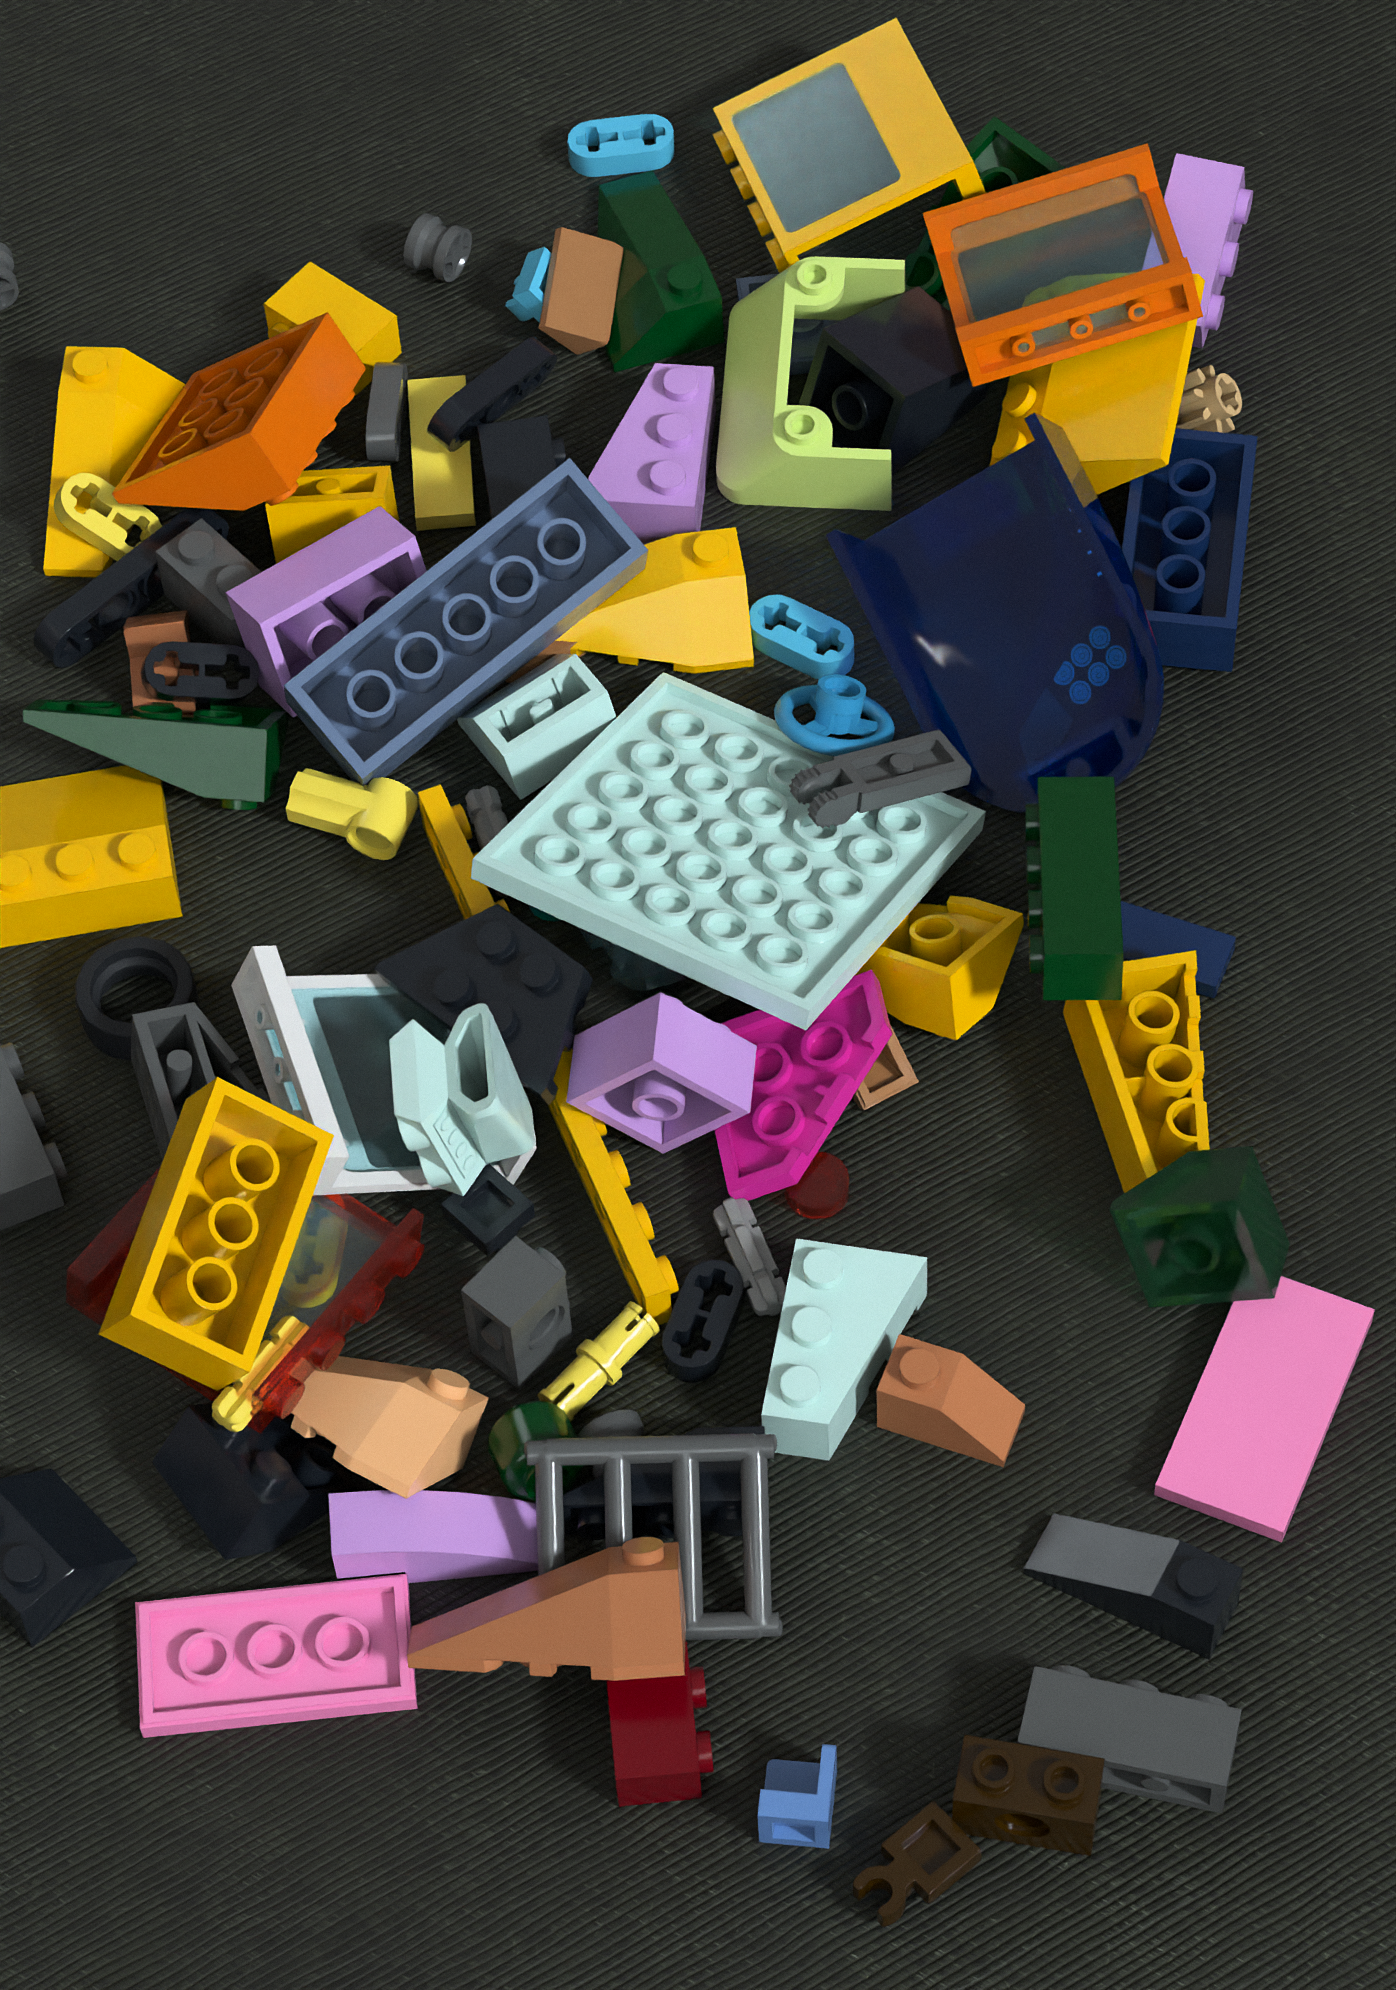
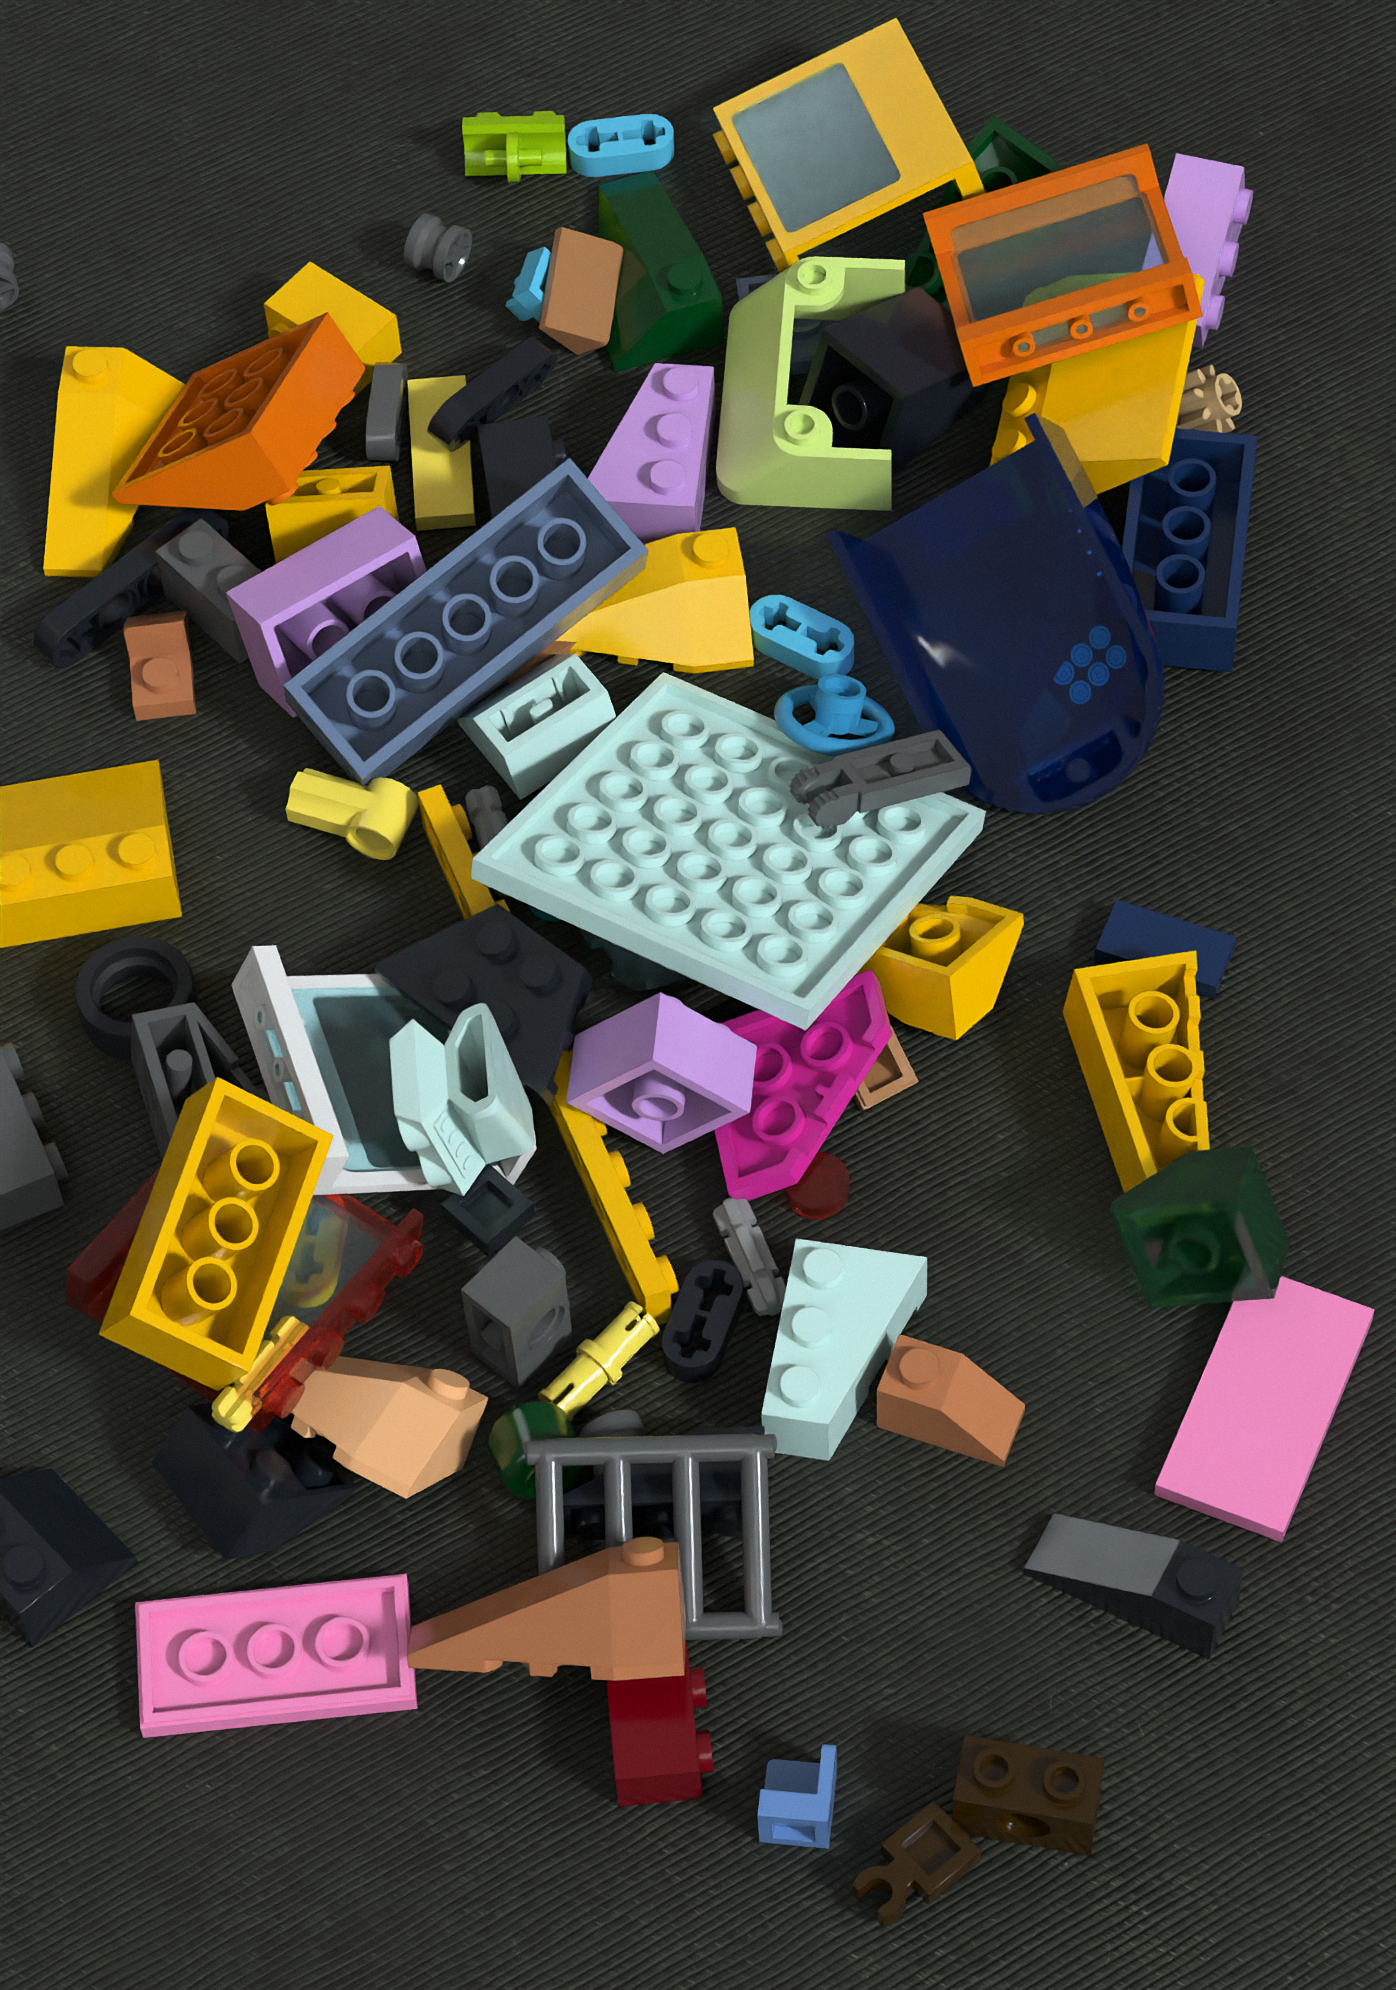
(106, 521): light yellow beam -> none
(199, 658): black beam -> none
(214, 753): dark green wedge -> none
(431, 1535): lavender slope -> none
(514, 144): none -> lime hips
(1076, 889): dark green wedge -> none
(1149, 1739): dark grey brick -> none

